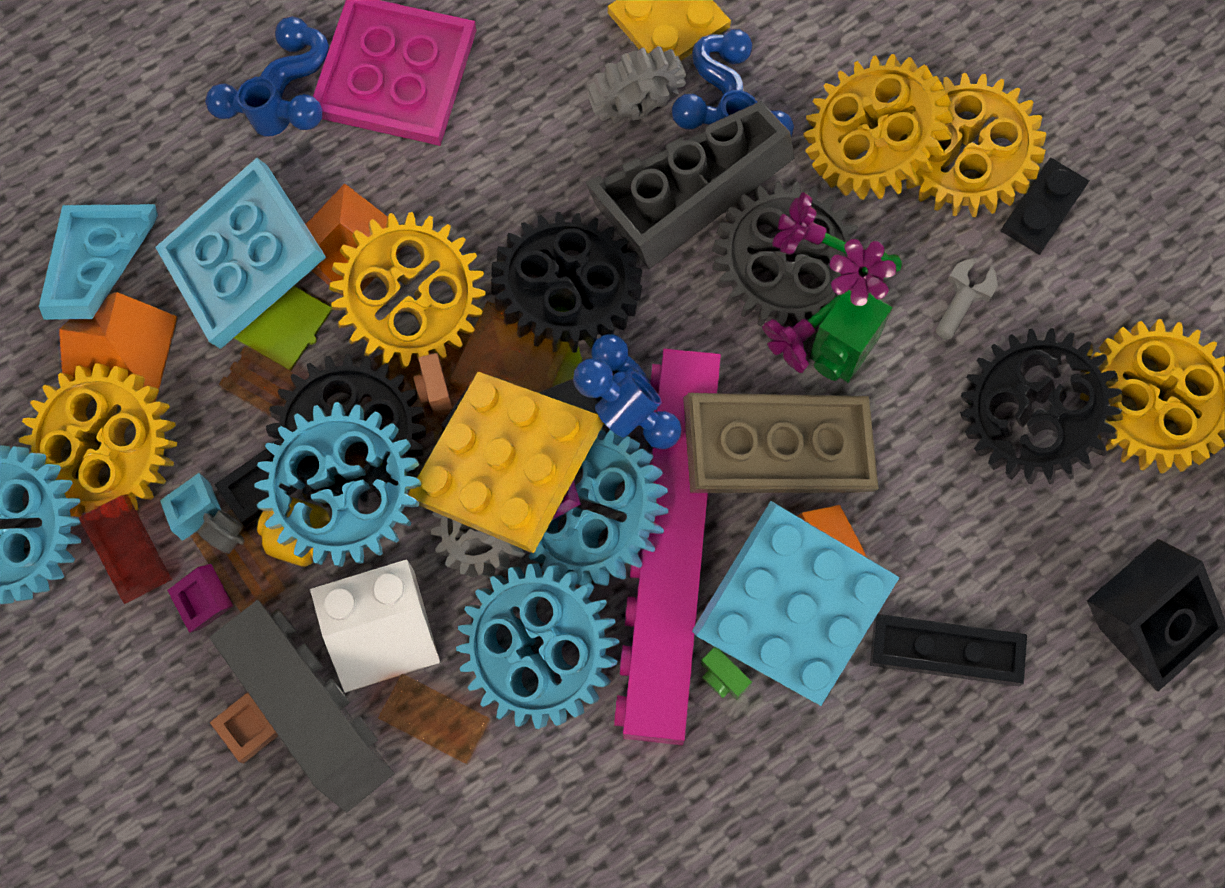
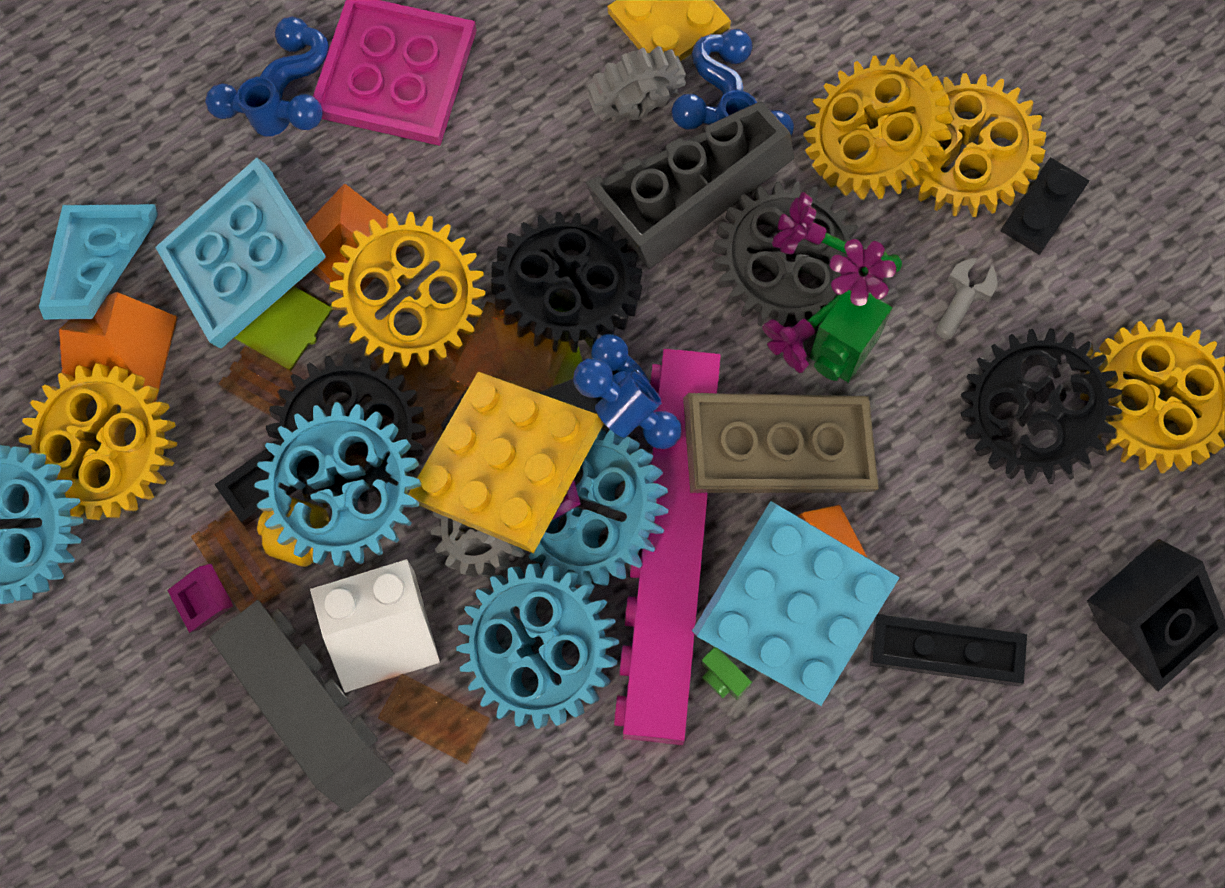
(125, 548): clear red tile -> none
(188, 504): medium azure plate -> none
(221, 531): dark grey plate -> none
(244, 728): nougat plate -> none
(432, 385): nougat plate -> none

